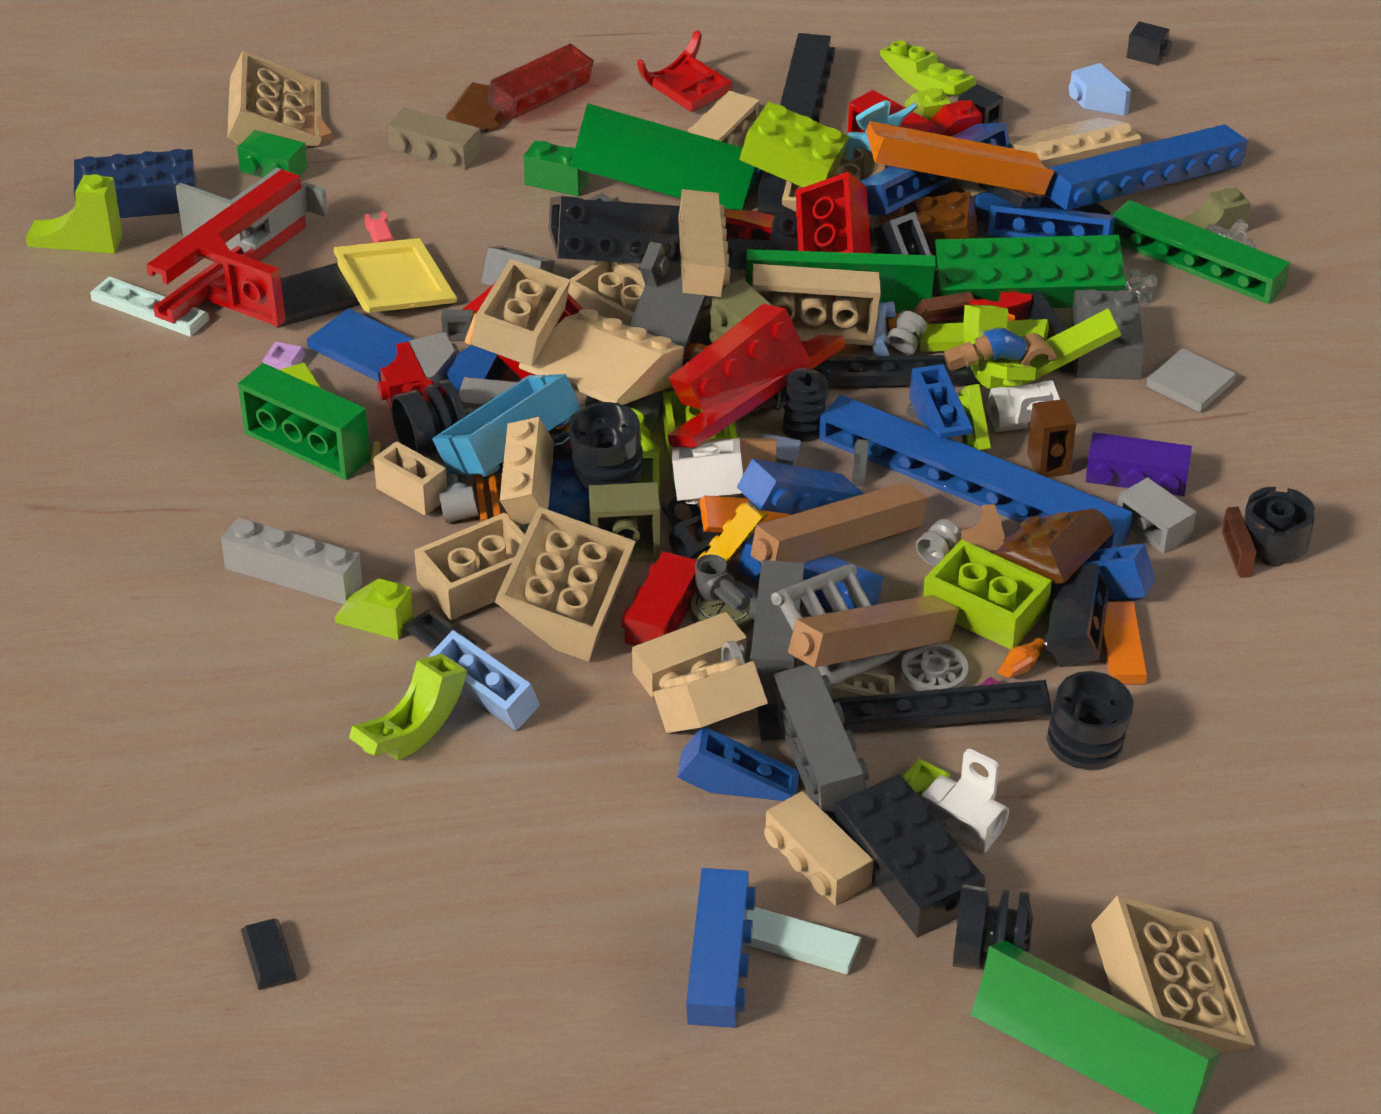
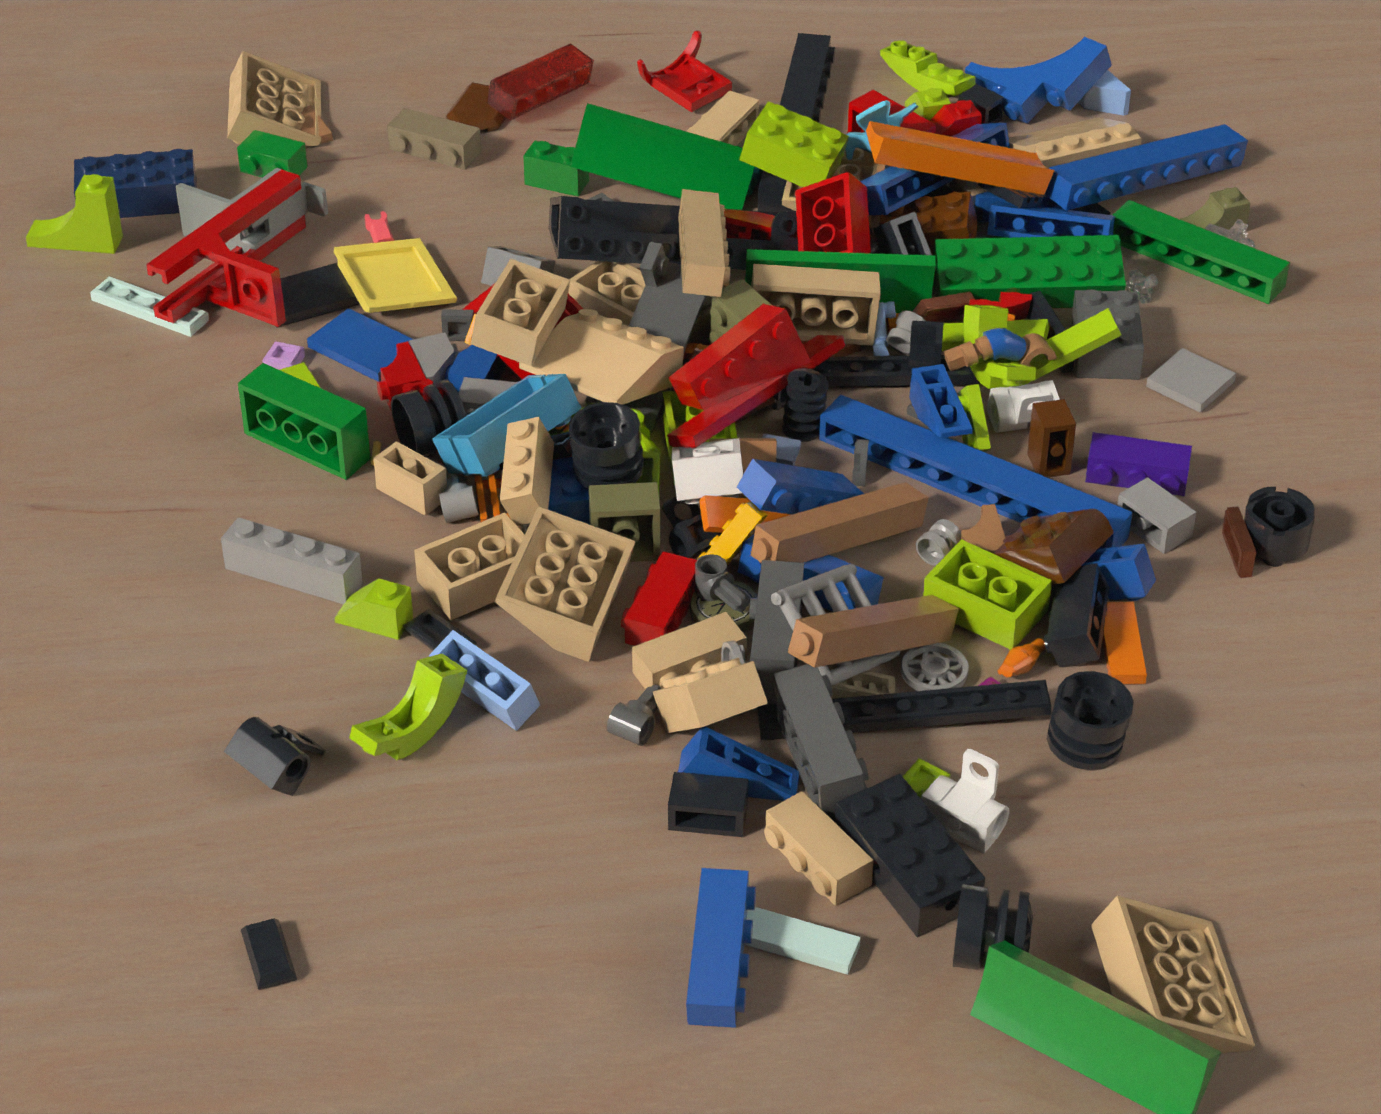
(273, 754): none -> black piece
(635, 719): none -> dark grey axle
(708, 804): none -> black brick
(925, 344): none -> black panel
(1056, 80): none -> blue arch
(1149, 43): black brick -> none

